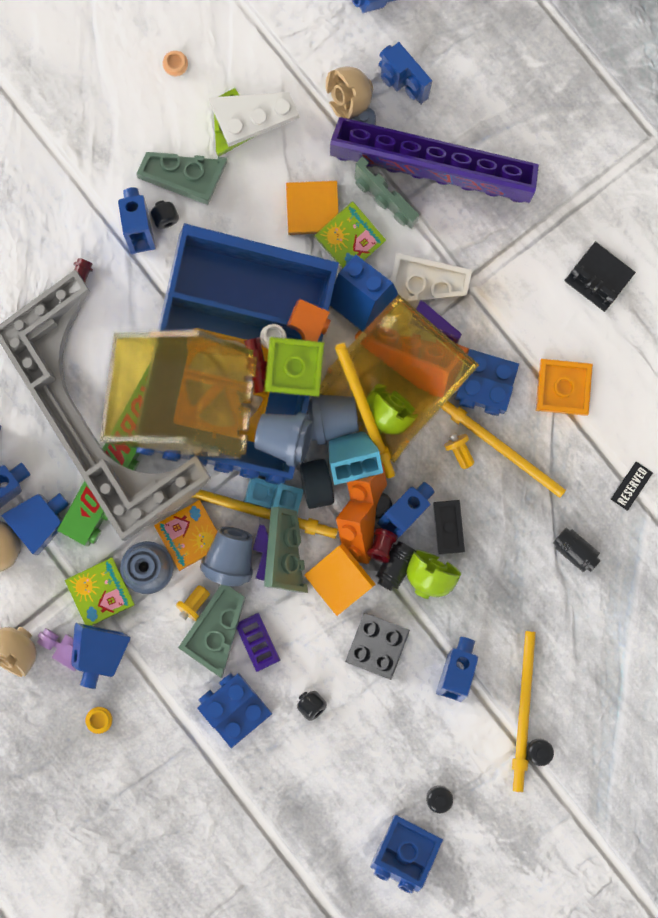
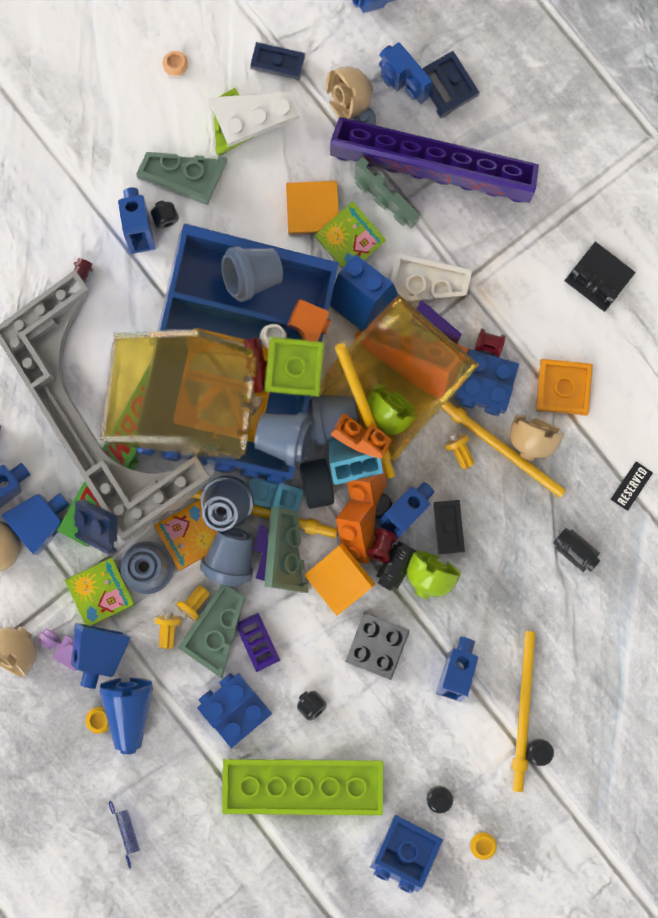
(96, 526): none -> dark blue plate
(113, 812): none -> clear blue piece
(126, 711): none -> blue cone
(167, 629): none -> yellow piece
(232, 495): none -> sand blue piece
(250, 271): none -> sand blue piece
(277, 61): none -> dark blue plate
(302, 787): none -> lime plate
(367, 441): none -> orange slope
(454, 80): none -> dark blue plate
(483, 845): none -> yellow plate
(490, 342): none -> dark red bush
(534, 437): none -> tan cylinder

